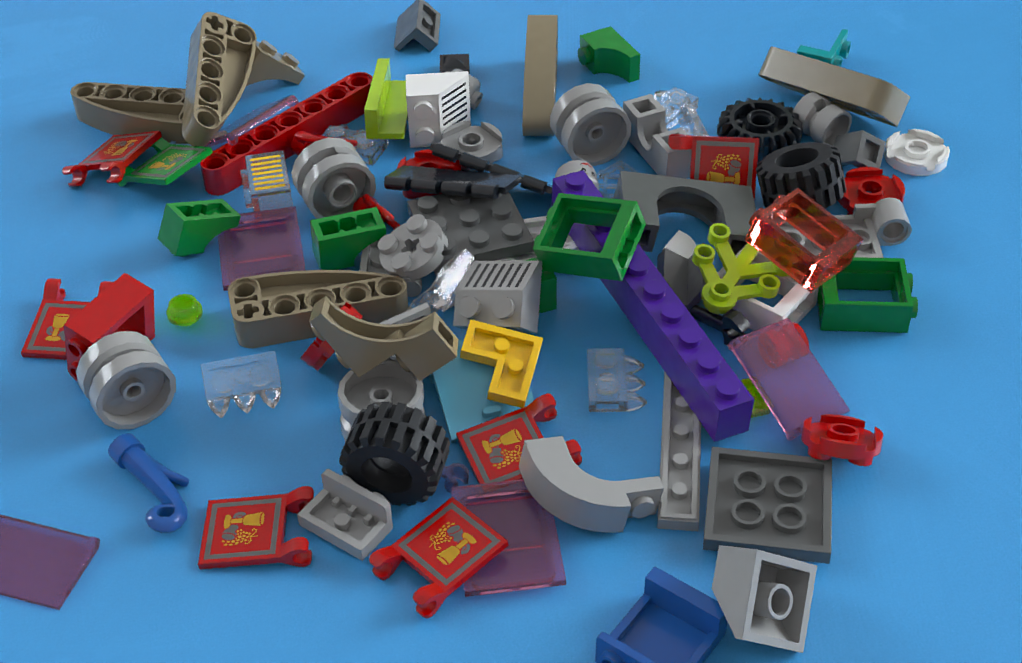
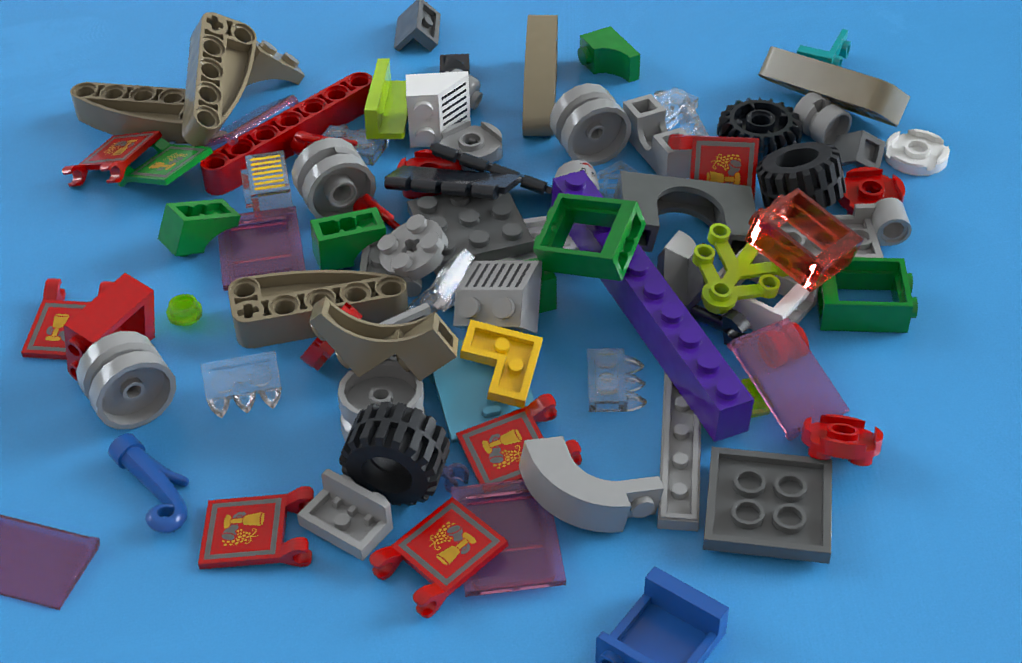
(764, 596): light grey slope -> none

